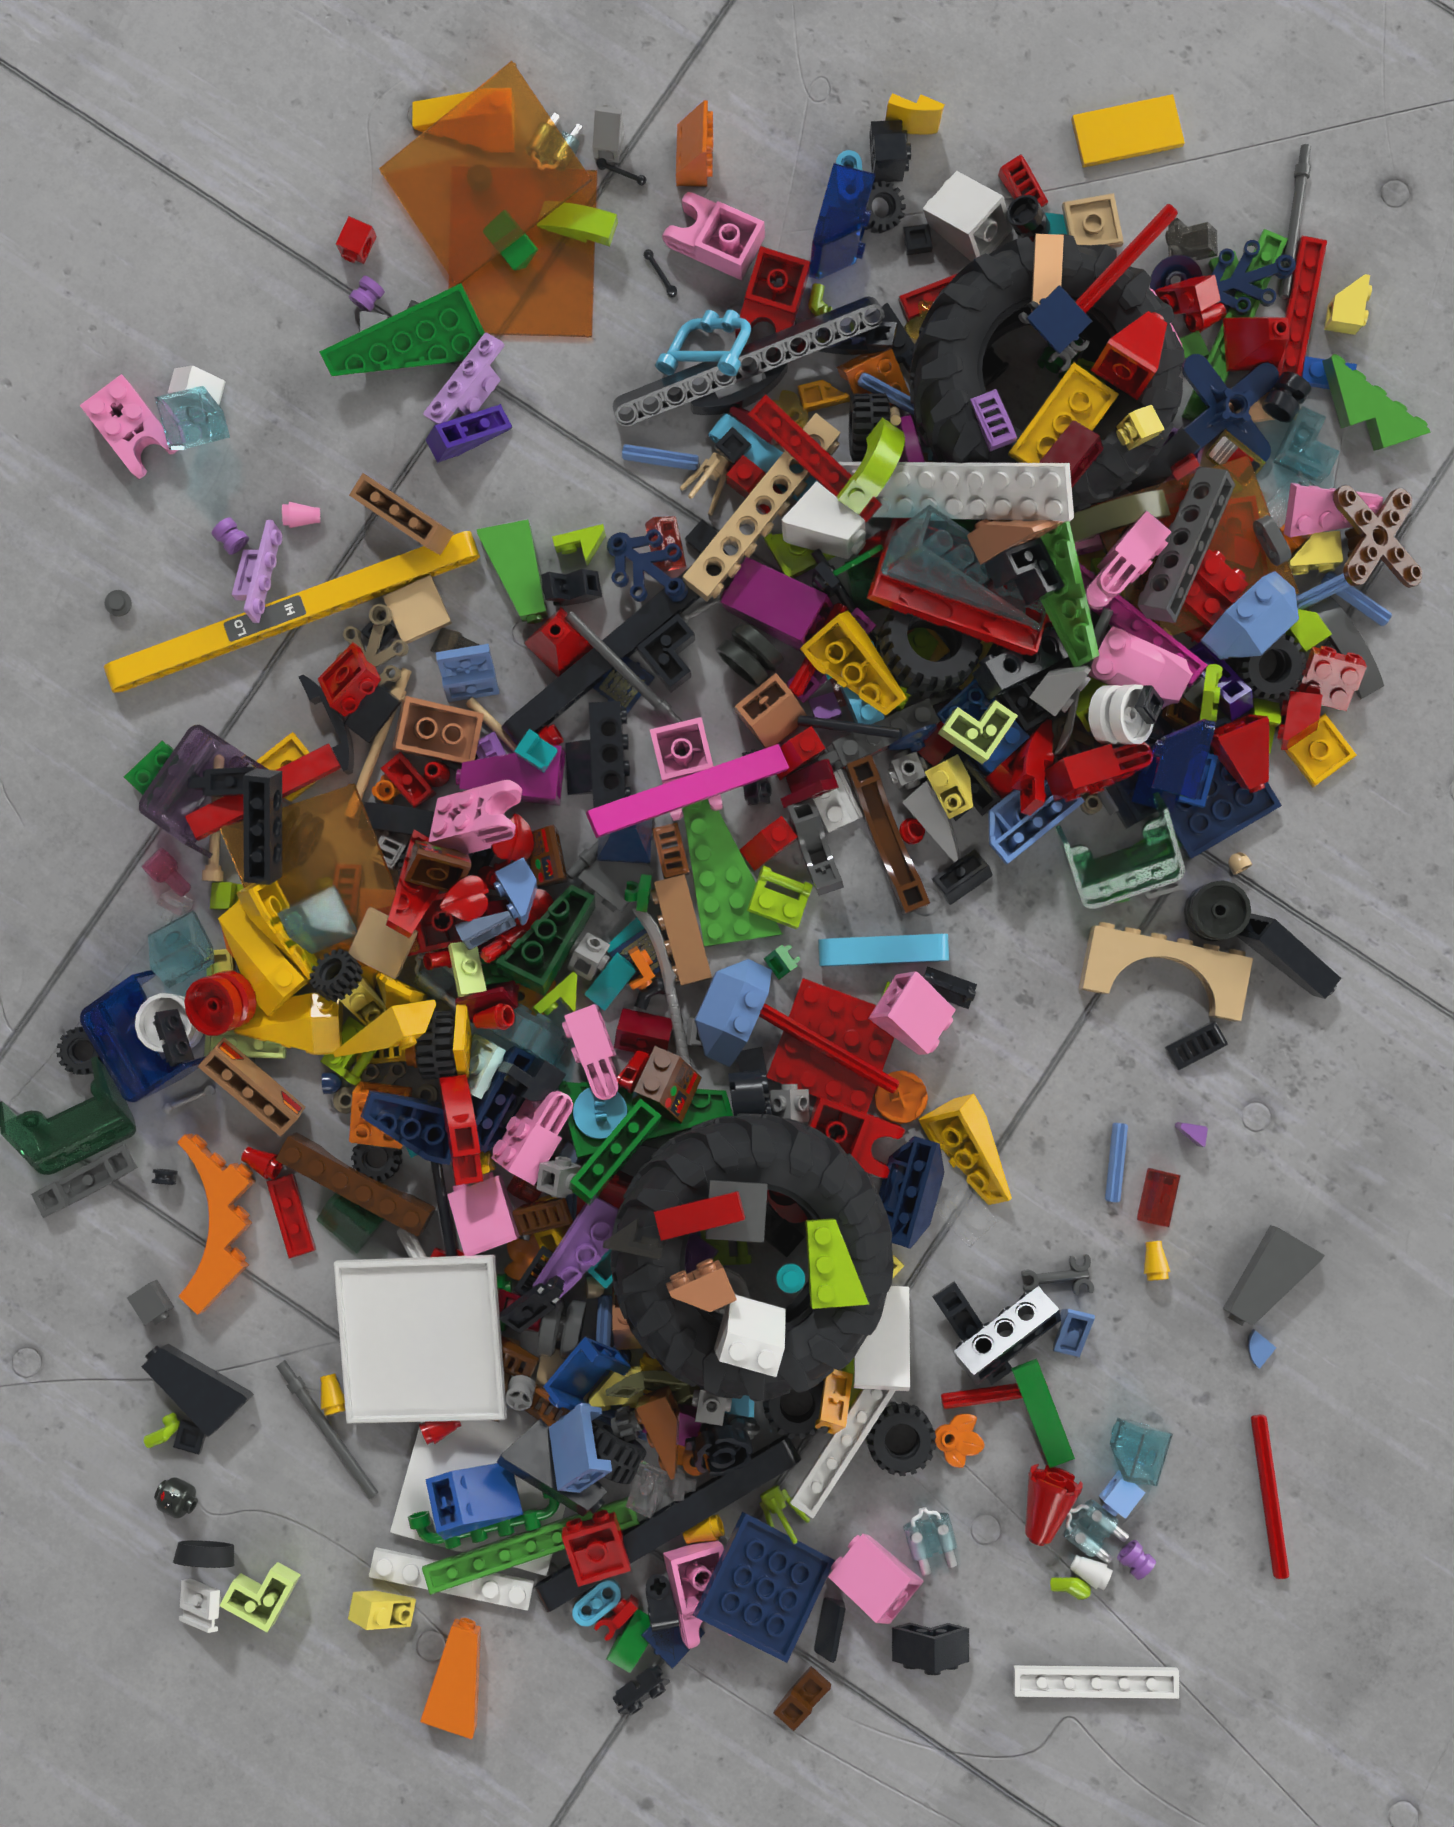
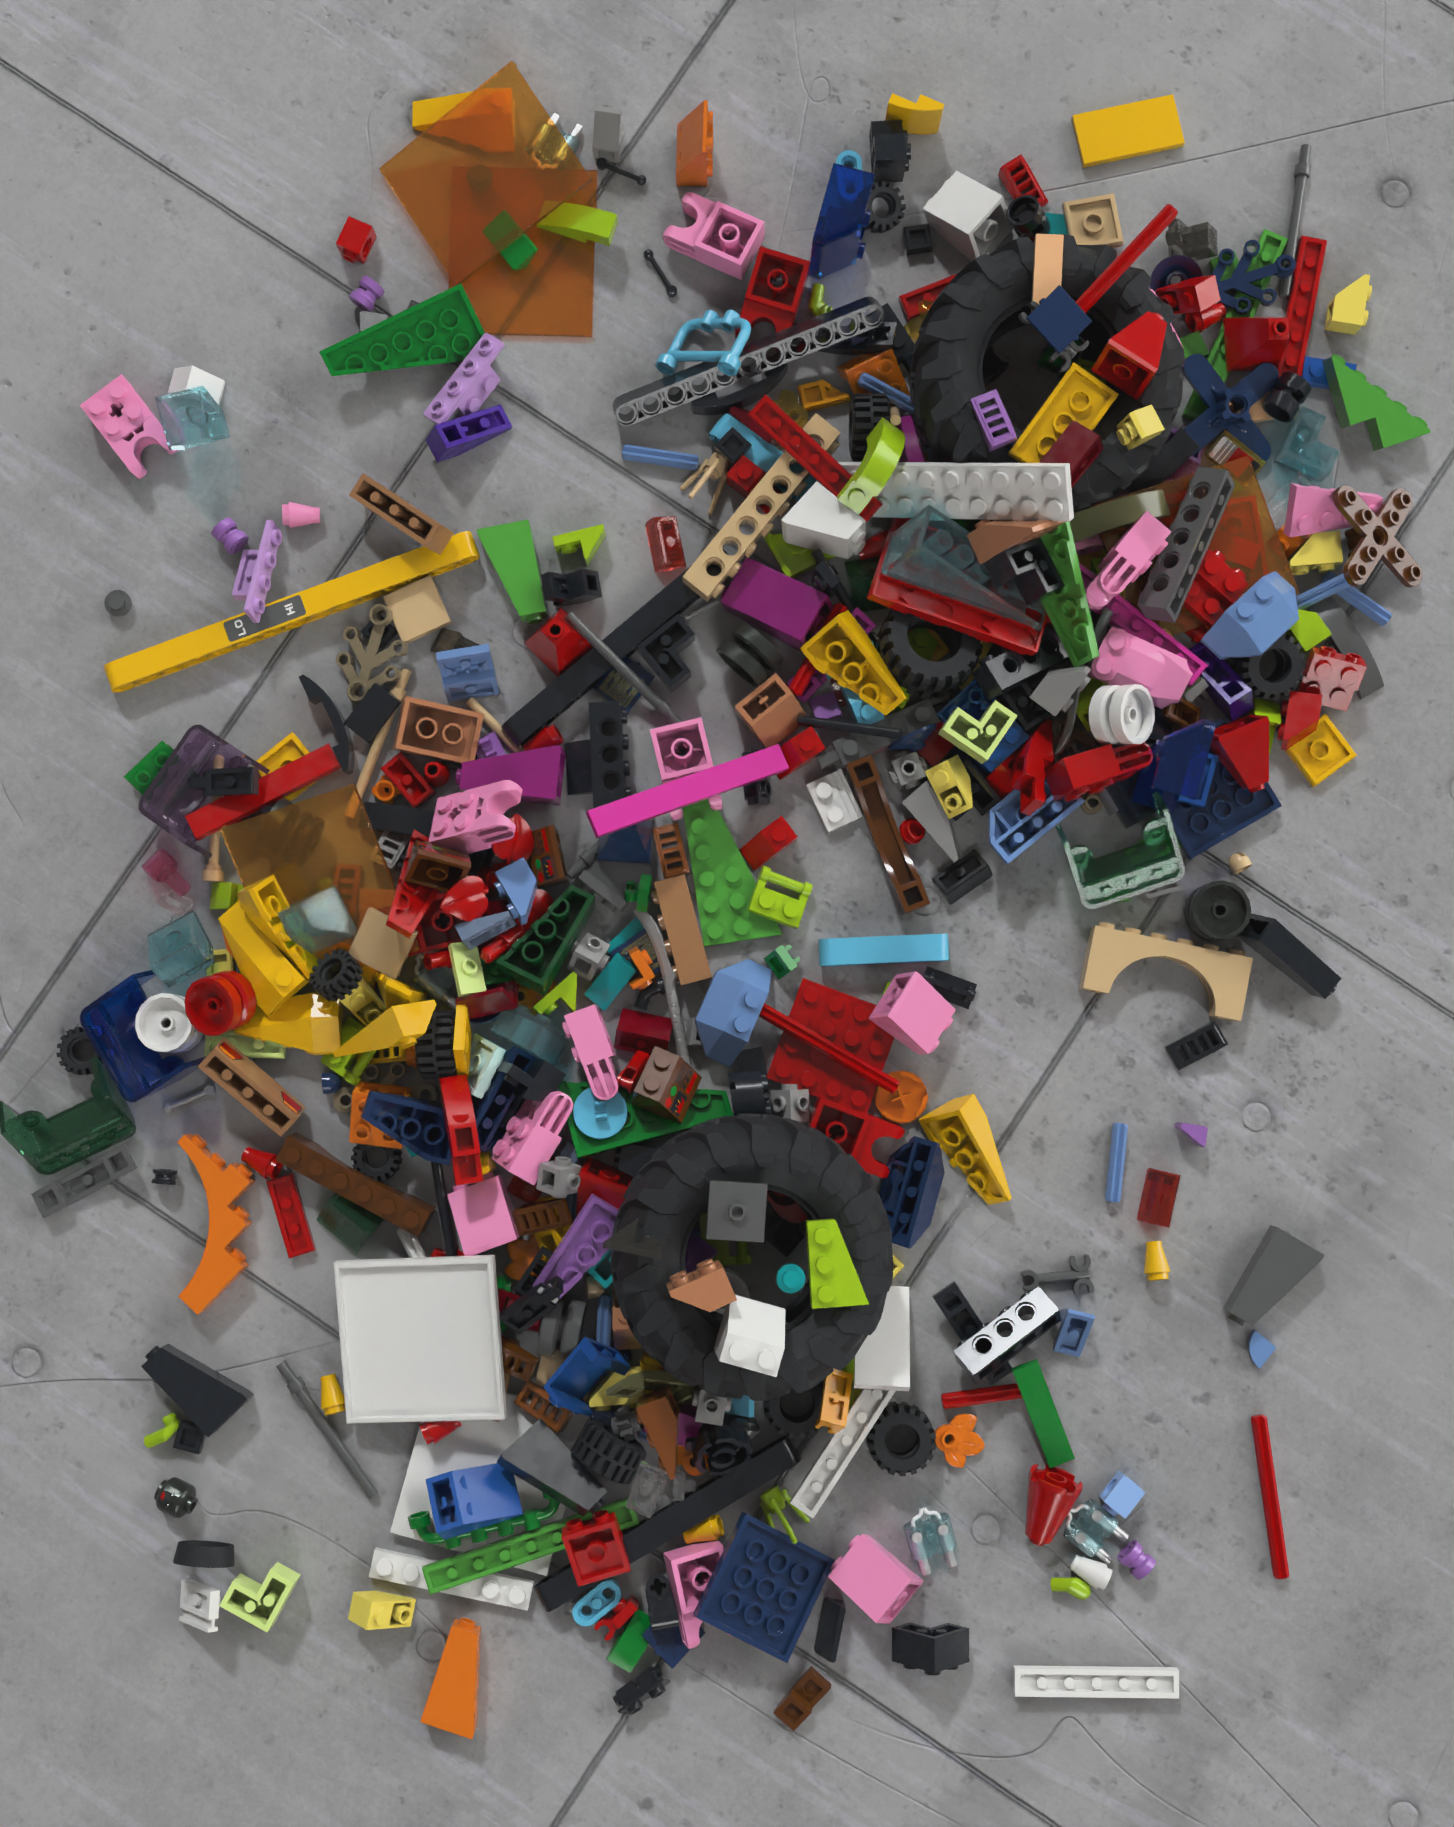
(151, 1303): dark grey brick -> none
(171, 1030): black hinge -> none
(262, 826): black brick -> none
(349, 680): red plate -> none
(495, 1017): red cone -> none
(520, 1392): light grey wheel -> none
(536, 751): teal panel -> none
(575, 1450): medium blue panel -> none
(614, 1152): green brick -> none
(643, 562): dark blue plant -> none
(699, 1215): red tile -> none
(701, 536): black tile -> none
(810, 783): dark red panel -> none
(814, 847): dark grey arch -> none
(860, 558): green window -> none
(1139, 1451): clear light blue slope -> none
(1149, 704): black tile -> none
(1184, 466): red tile -> none
(1211, 692): lime plate -> none
(1272, 540): dark grey beam -> none

